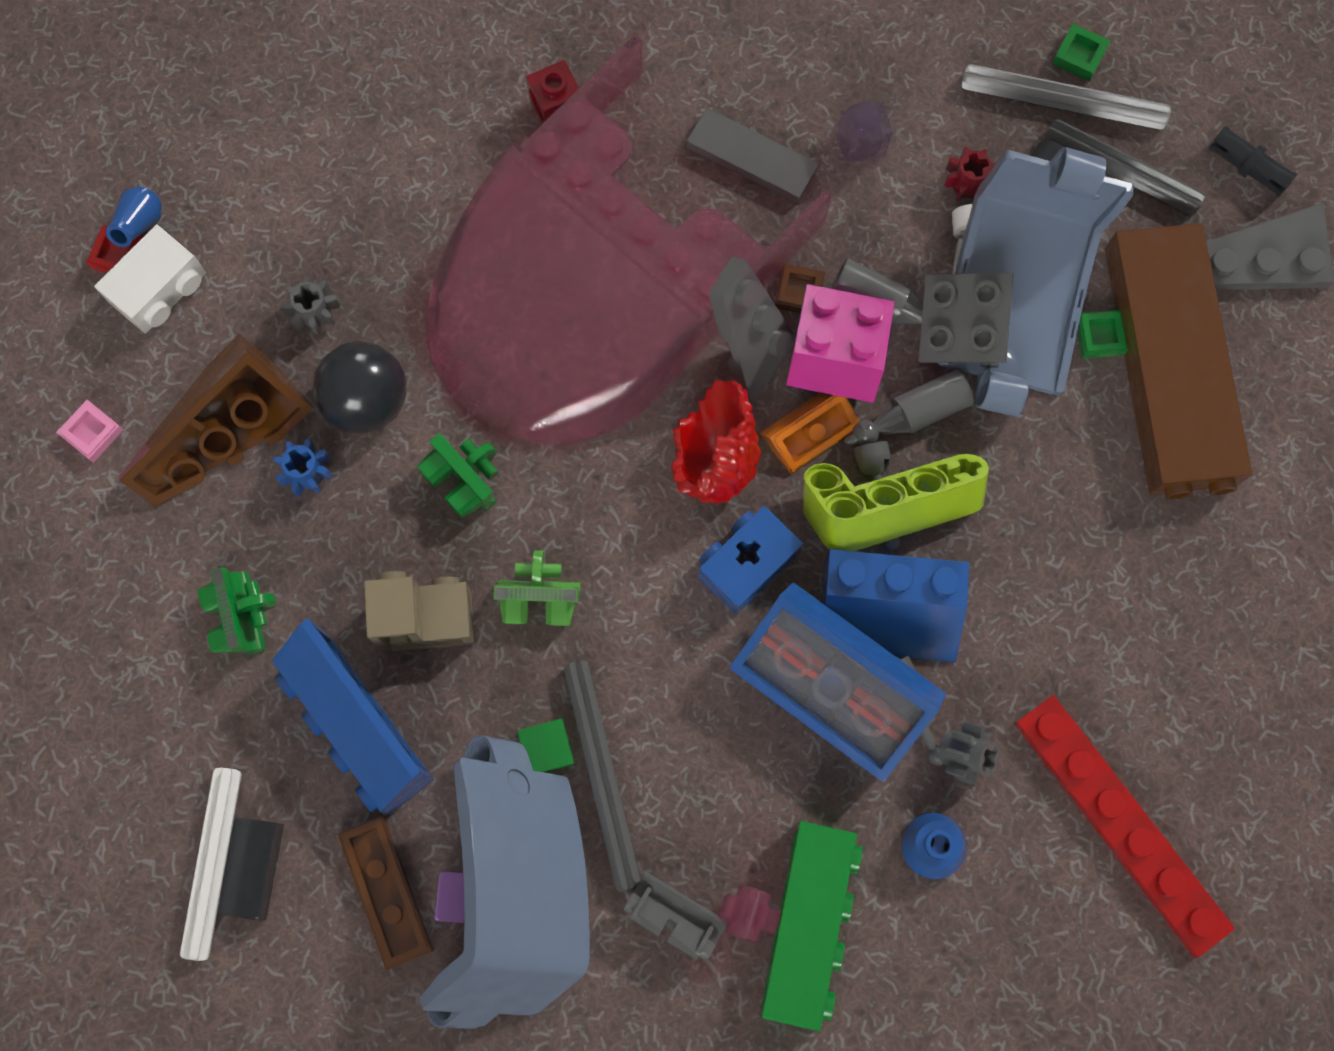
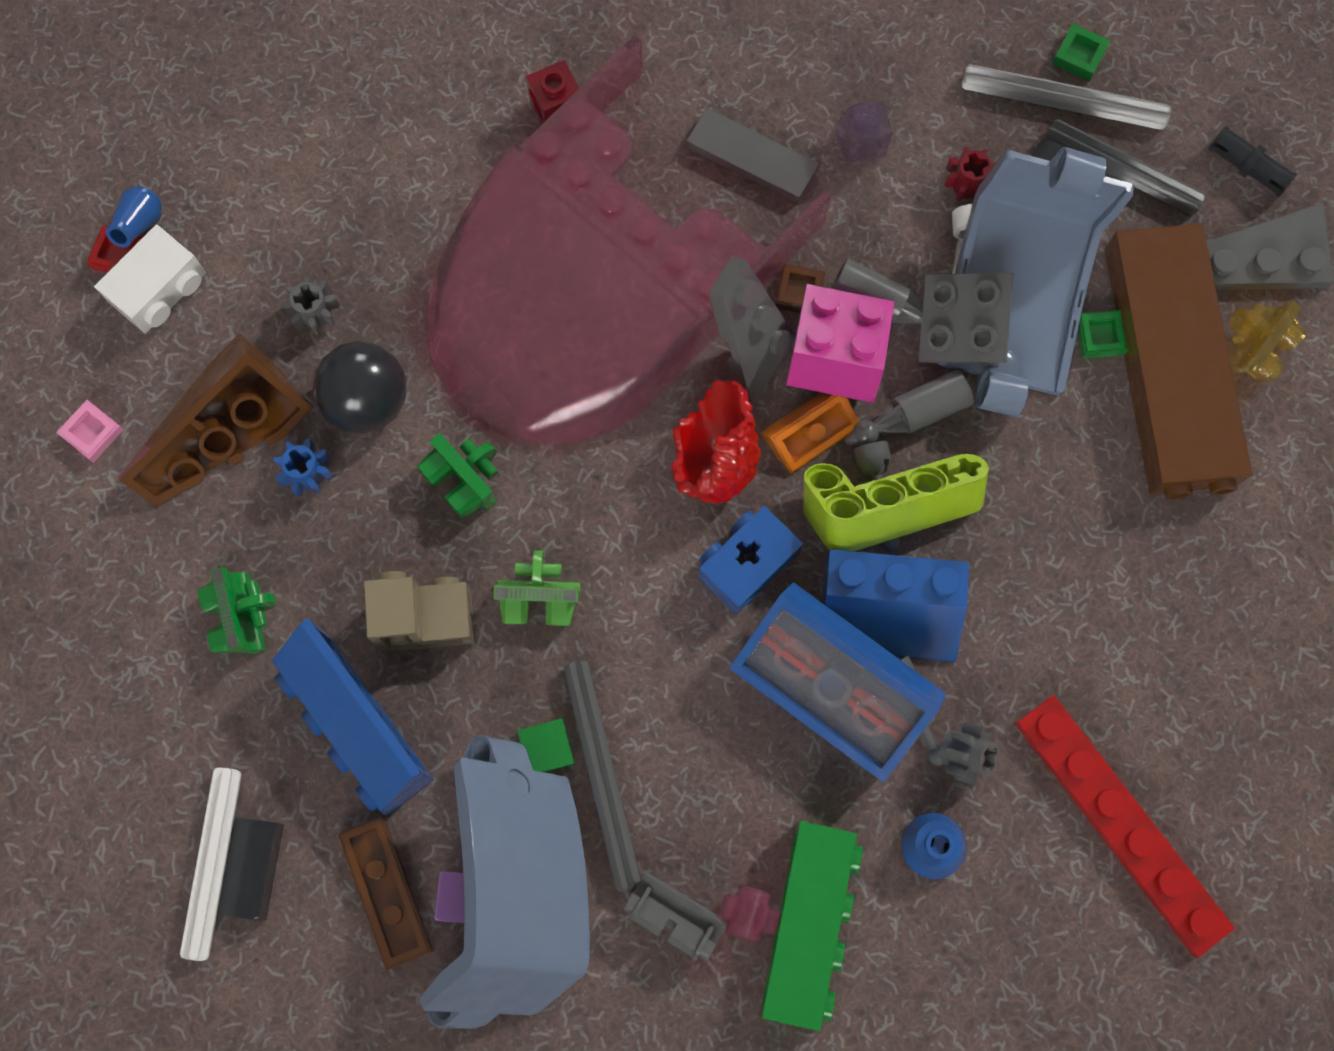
(1257, 336): none -> clear yellow hips

